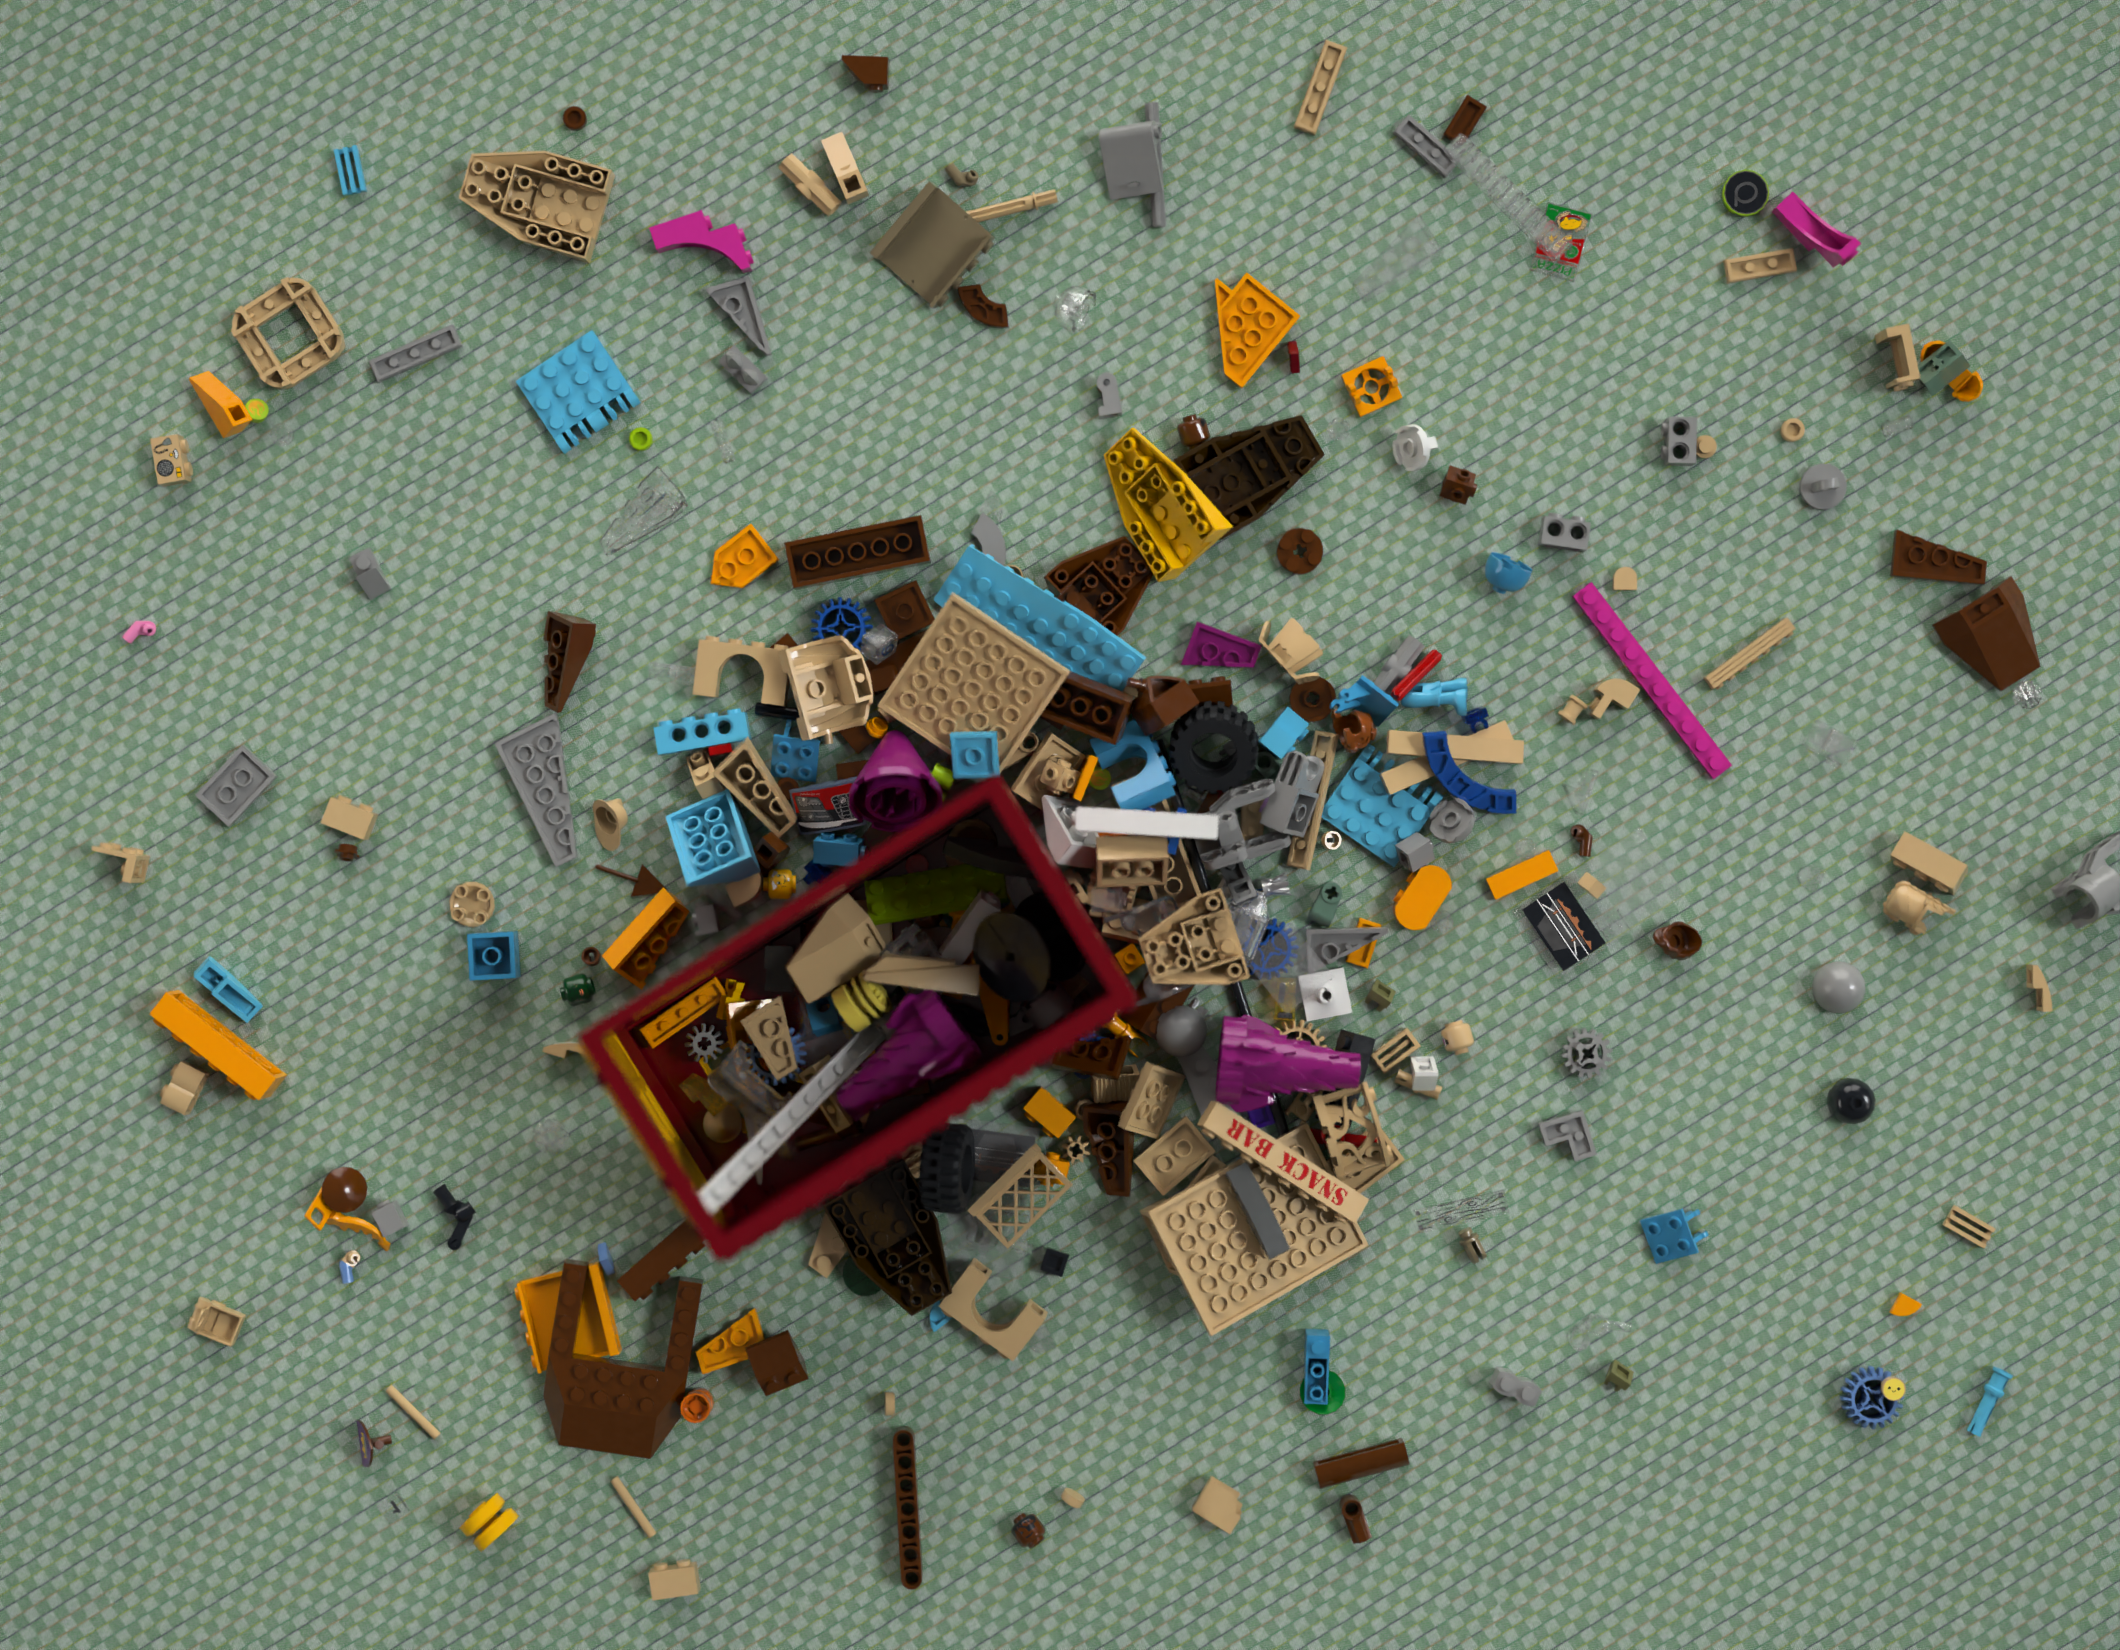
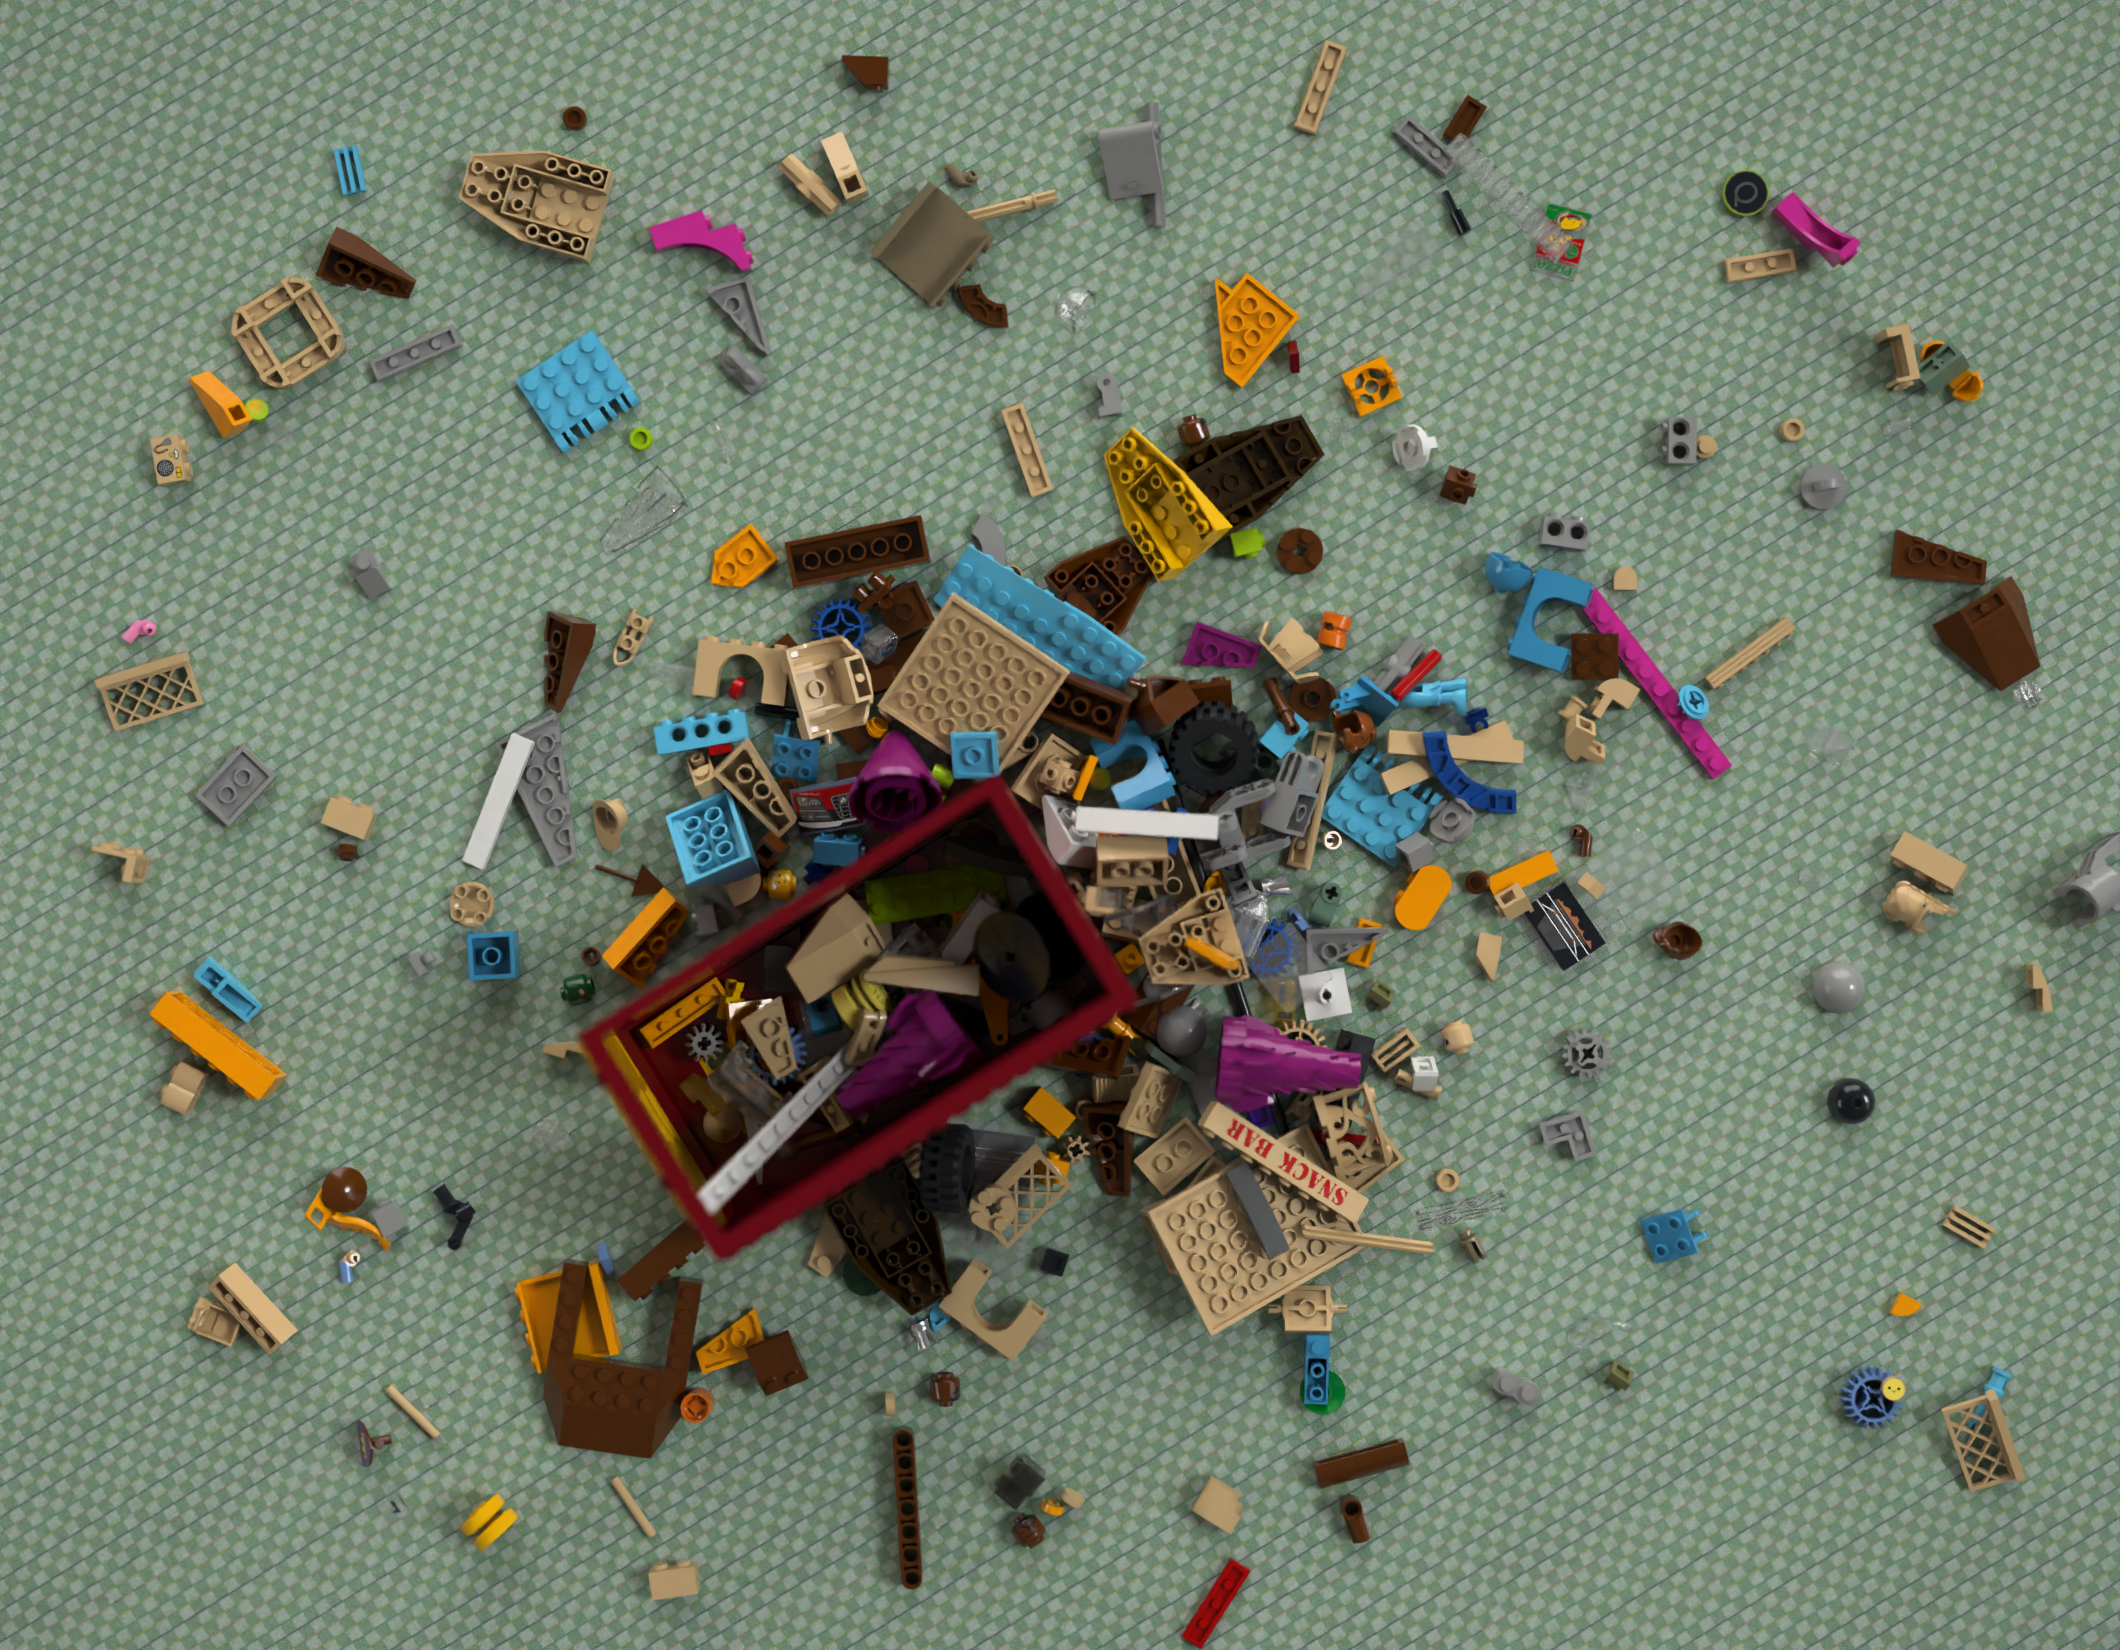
(144, 671): none -> tan fence
(252, 1308): none -> tan brick
(358, 264): none -> reddish brown wedge
(420, 962): none -> light grey tile
(498, 801): none -> white tile
(629, 642): none -> tan piece
(737, 688): none -> red tile
(865, 1037): none -> tan plate
(878, 595): none -> reddish brown hips
(919, 1331): none -> flat silver piece
(945, 1388): none -> reddish brown head
(994, 1220): none -> tan plate
(1020, 1482): none -> clear smoke brick
(1027, 450): none -> tan plate
(1052, 1507): none -> light orange tile
(1093, 900): none -> tan panel
(1173, 1064): none -> sand green tile
(1212, 953): none -> light orange tile
(1214, 882): none -> light orange tile
(1215, 1603): none -> red tile
(1247, 543): none -> lime brick
(1284, 712): none -> reddish brown pin
(1298, 919): none -> medium blue tile
(1308, 1309): none -> tan plate
(1334, 630): none -> orange wheel
(1366, 1239): none -> tan axle
(1447, 1180): none -> tan tile
(1457, 215): none -> black axle
(1477, 882): none -> reddish brown tile
(1488, 953): none -> tan slope
(1512, 902): none -> tan brick
(1546, 588): none -> dark azure arch
(1580, 741): none -> tan brick
(1594, 656): none -> reddish brown plate
(1696, 696): none -> medium azure gear
(2002, 1434): none -> tan fence

